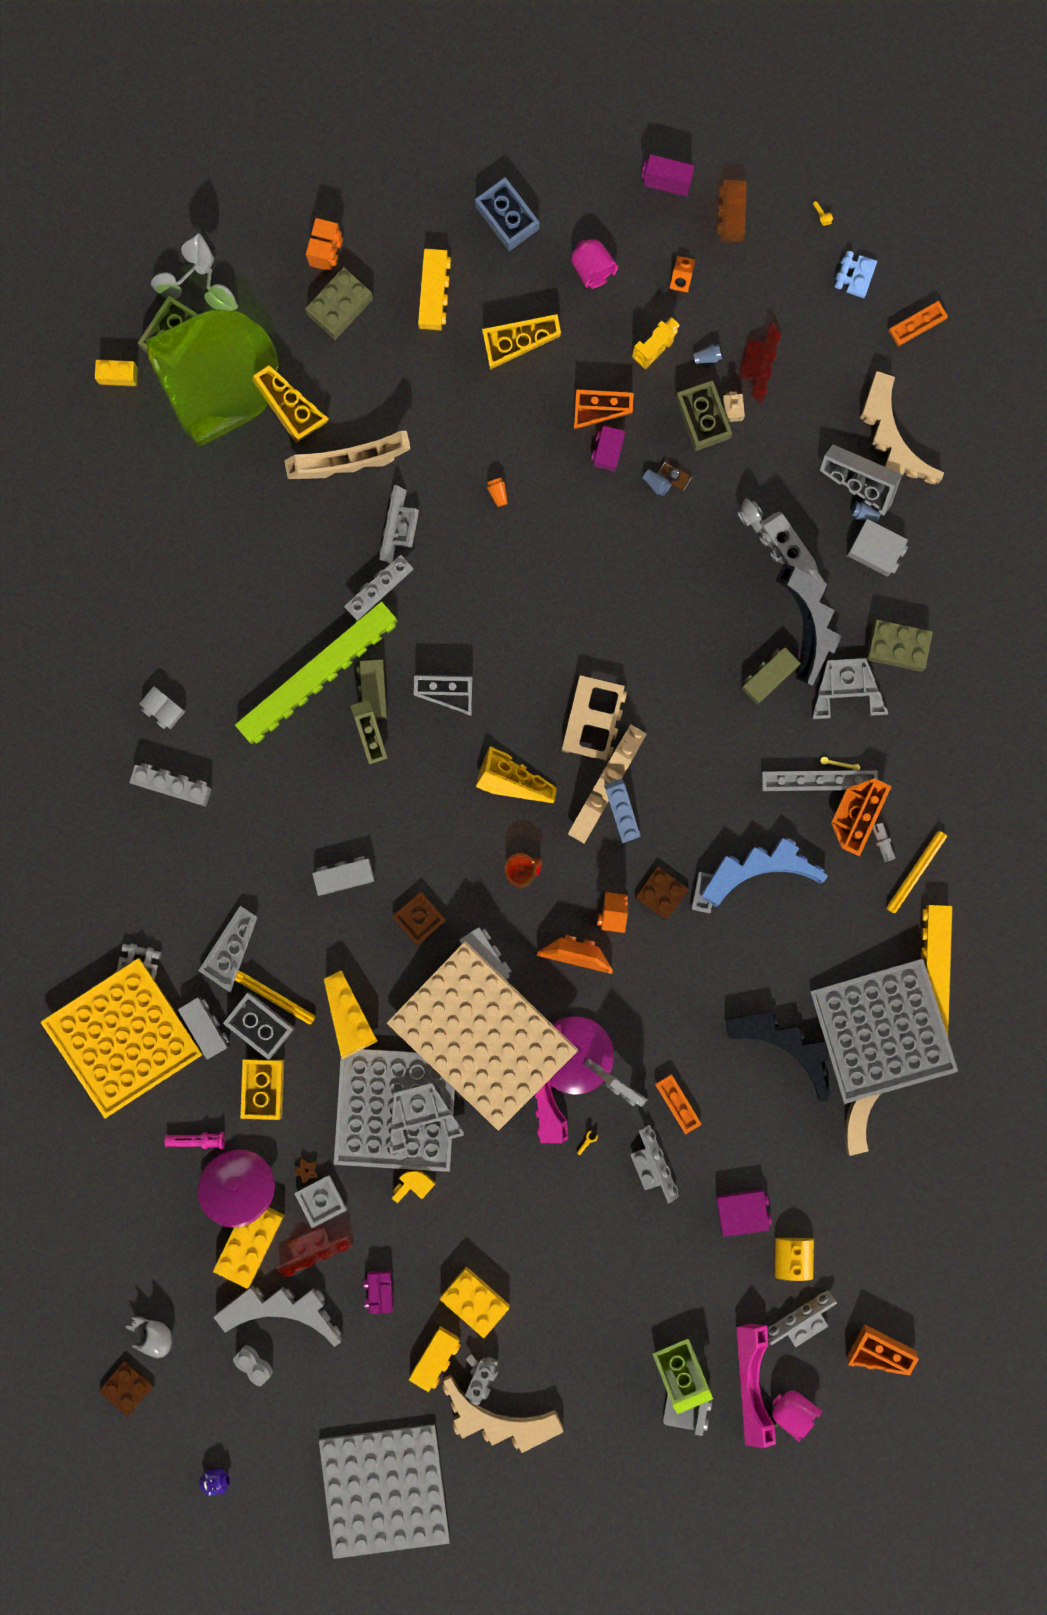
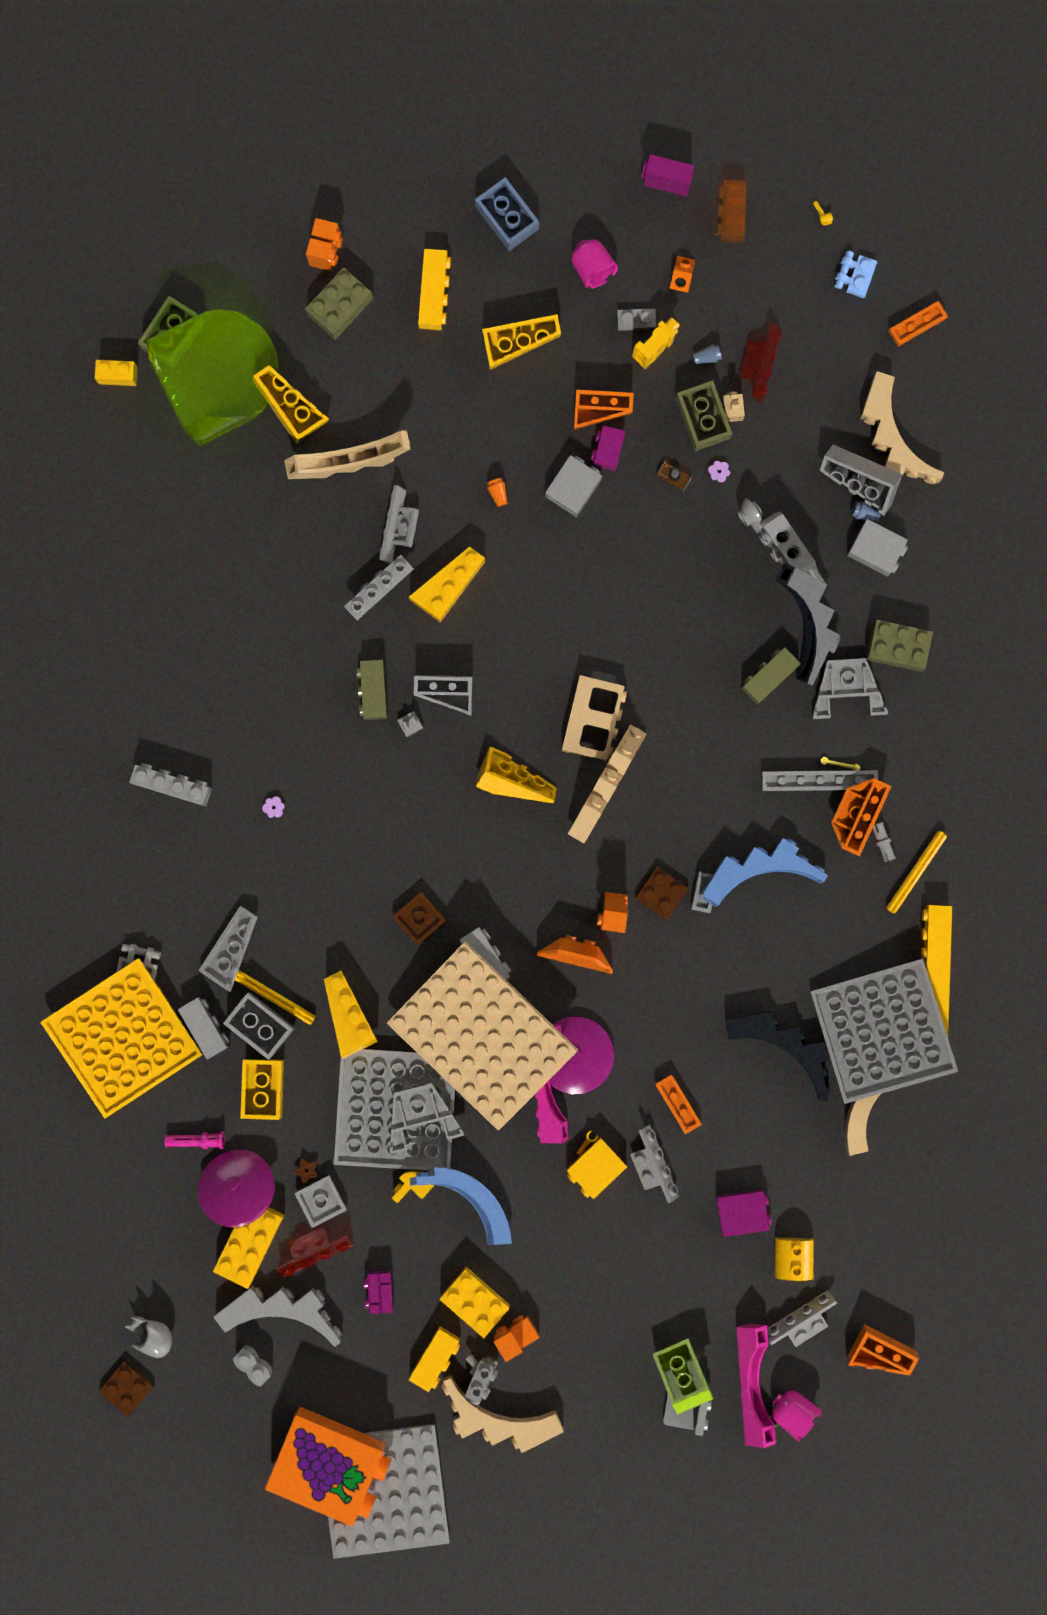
(162, 708): light grey brick -> none
(196, 251): light grey plant -> none
(214, 1482): dark purple head -> none
(268, 807): none -> lavender plant
(316, 673): lime brick -> none
(328, 1467): none -> orange brick
(343, 876): light grey brick -> none
(368, 732): olive brick -> none
(410, 724): none -> light grey tile
(447, 585): none -> yellow wedge
(484, 1202): none -> medium blue arch
(515, 1337): none -> orange brick
(522, 869): clear orange piece -> none
(573, 485): none -> light grey brick
(595, 1168): none -> yellow brick
(615, 1085): light grey wing -> none
(622, 810): sand blue plate -> none
(636, 319): none -> light grey plate
(657, 483): sand blue cone -> none
(723, 467): none -> lavender plant

